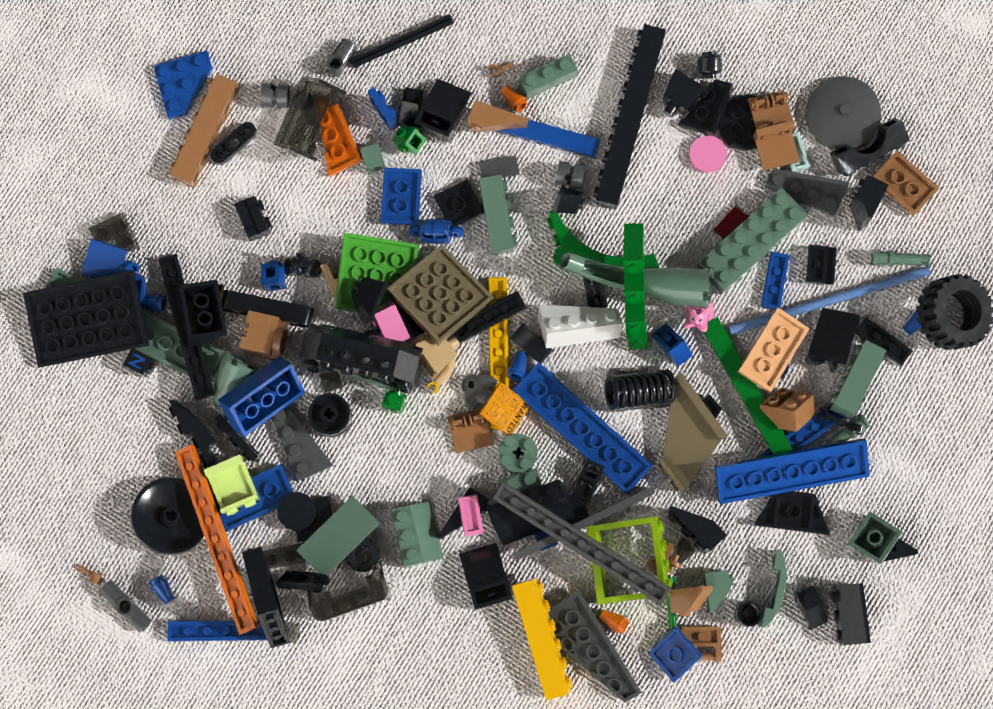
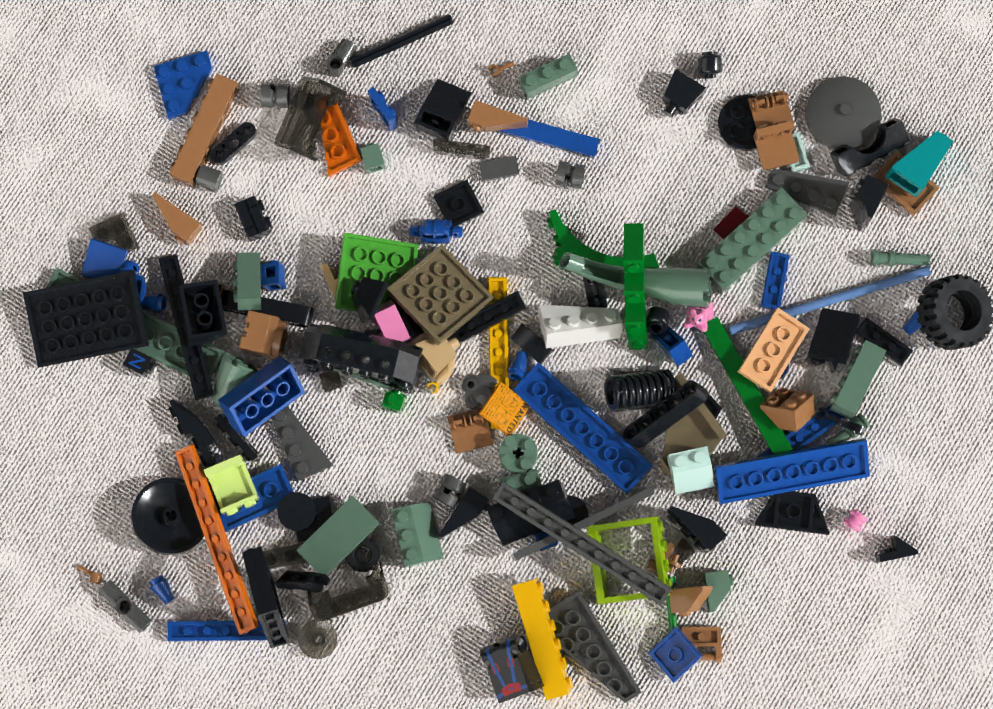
(181, 224): none -> medium nougat slope
(209, 178): none -> dark grey piece
(247, 281): none -> sand green brick
(300, 264): black piece -> none
(307, 641): none -> clear smoke dish
(326, 404): black wheel -> none
(401, 196): blue plate -> none
(409, 139): green brick -> none
(410, 106): black slope -> none
(452, 484): none -> dark grey wheel
(461, 149): none -> clear smoke plate
(470, 515): bright pink tile -> none
(485, 576): black slope -> none
(496, 214): sand green brick -> none
(511, 667): none -> black piece
(515, 100): orange cone -> none
(568, 201): black slope -> none
(588, 480): black slope -> none
(616, 622): orange cone -> none
(630, 116): black brick -> none
(657, 320): none -> black head
(665, 414): none -> black beam
(691, 470): none -> light aqua slope
(707, 154): bright pink tile -> none
(708, 111): black wing -> none
(748, 614): black wheel -> none
(778, 565): sand green slope -> none
(811, 607): black slope -> none
(821, 265): black plate -> none
(850, 614): black slope -> none
(855, 520): none -> bright pink wheel
(874, 538): sand green slope -> none
(918, 166): none -> teal slope

